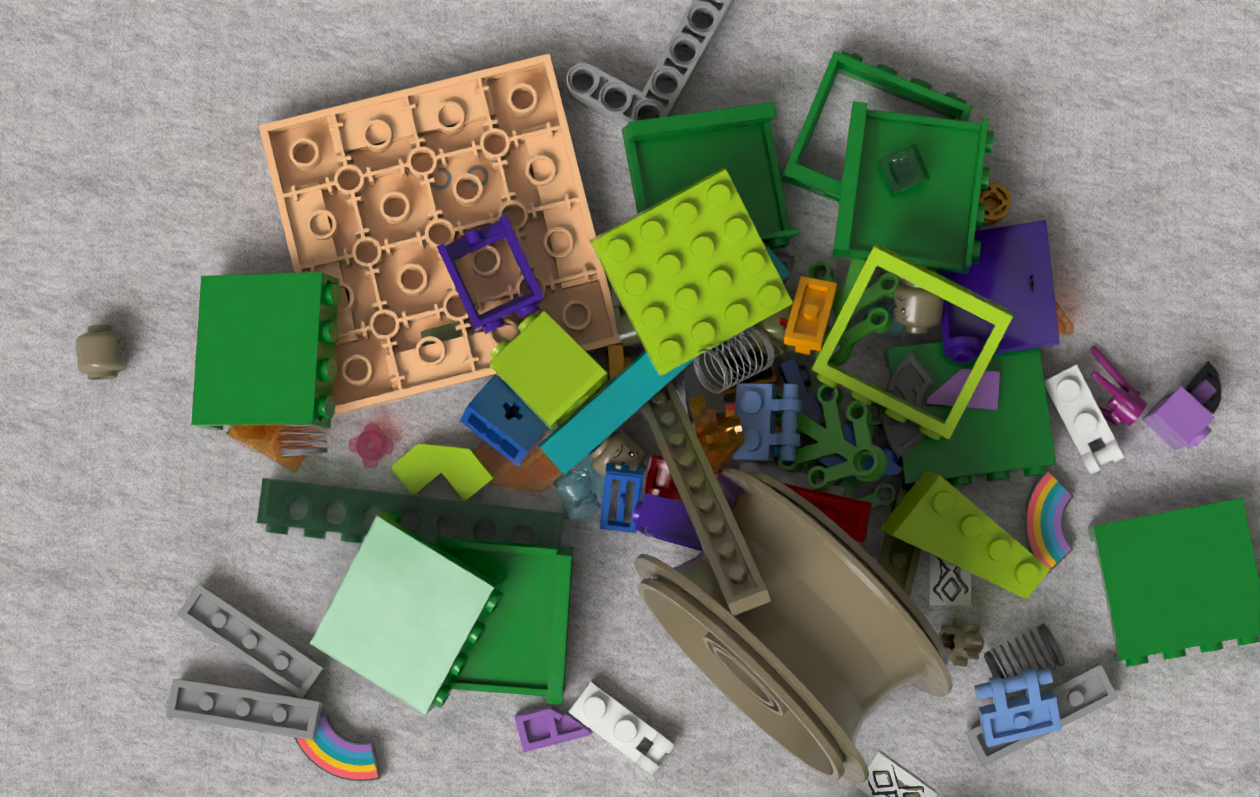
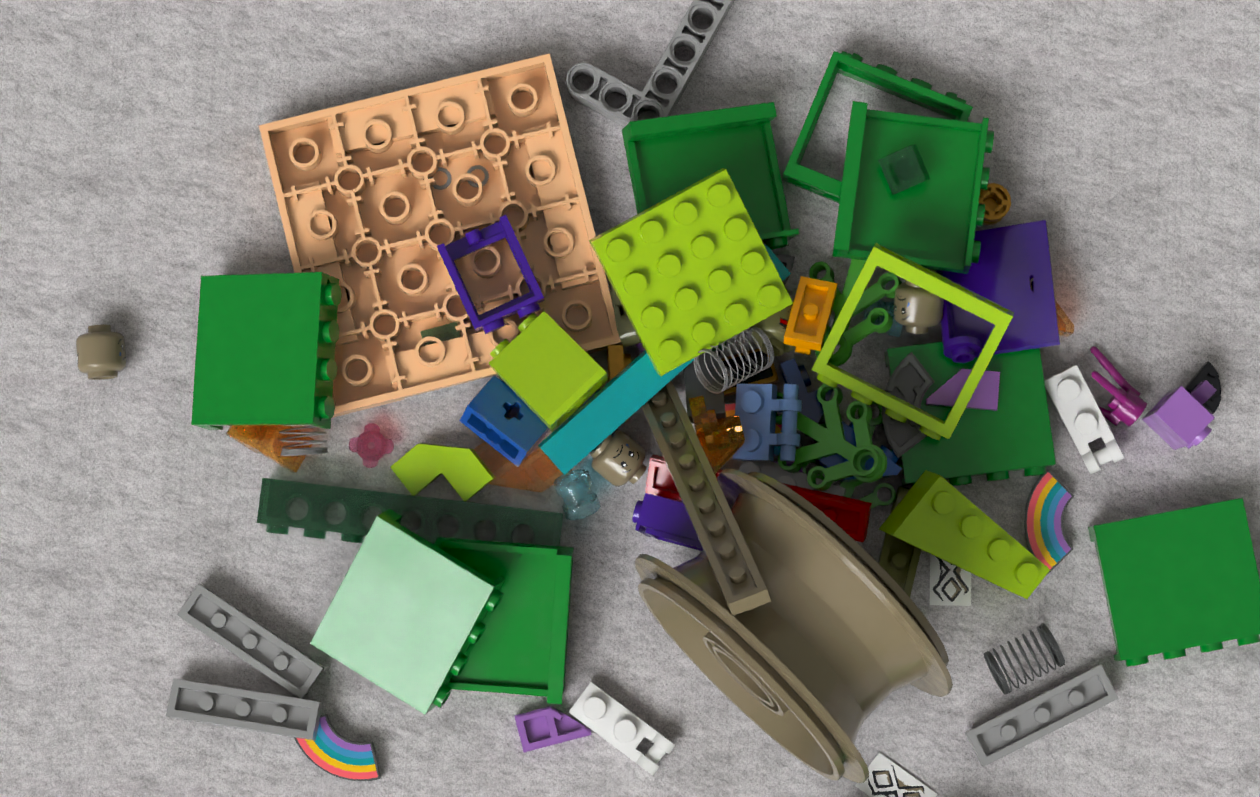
(624, 476): blue tile -> none
(961, 641): dark tan gear -> none
(1019, 717): medium blue plate -> none

